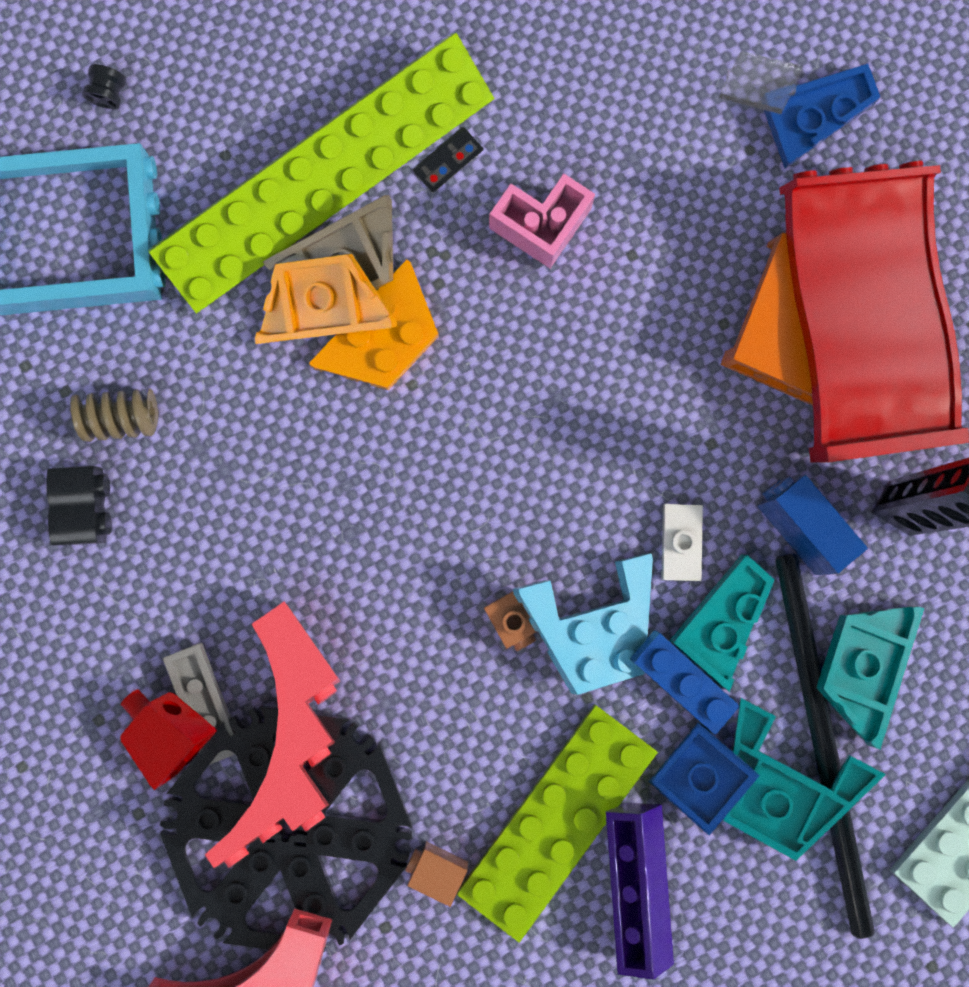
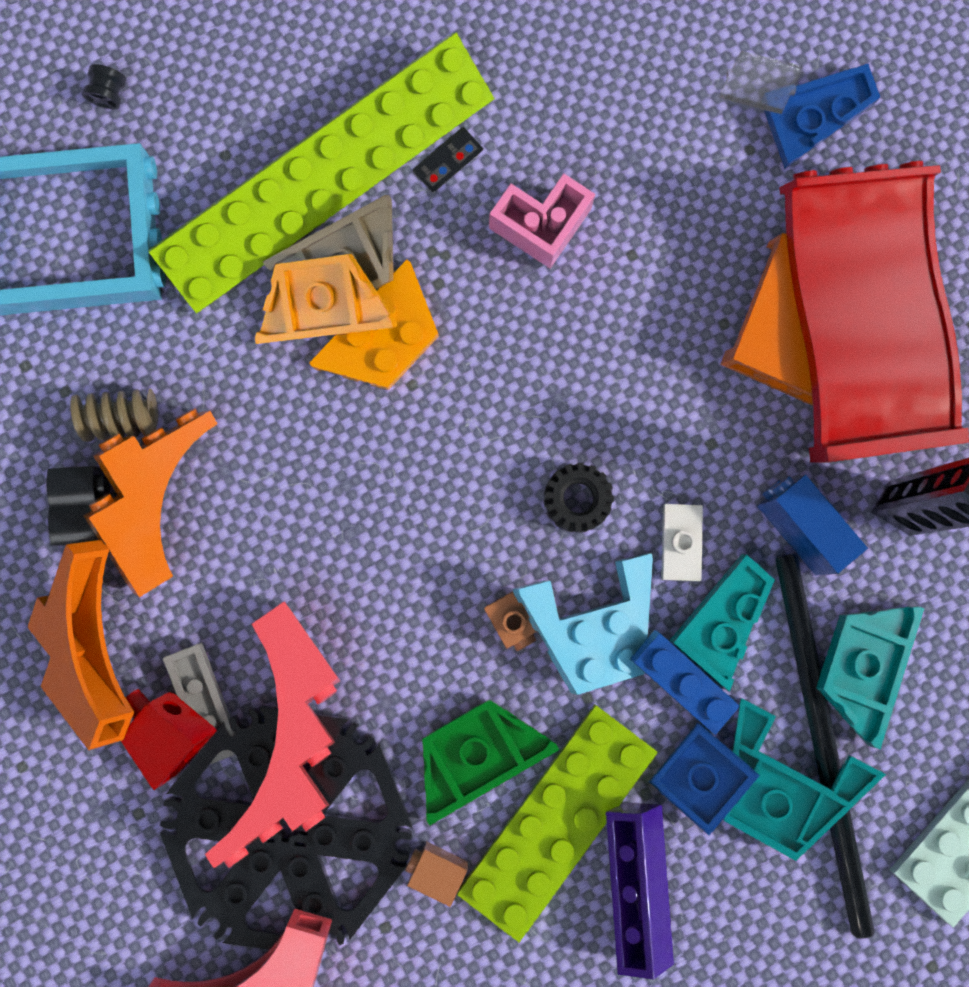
(72, 634): none -> orange arch
(140, 477): none -> orange arch
(476, 756): none -> green wing
(600, 491): none -> black tyre

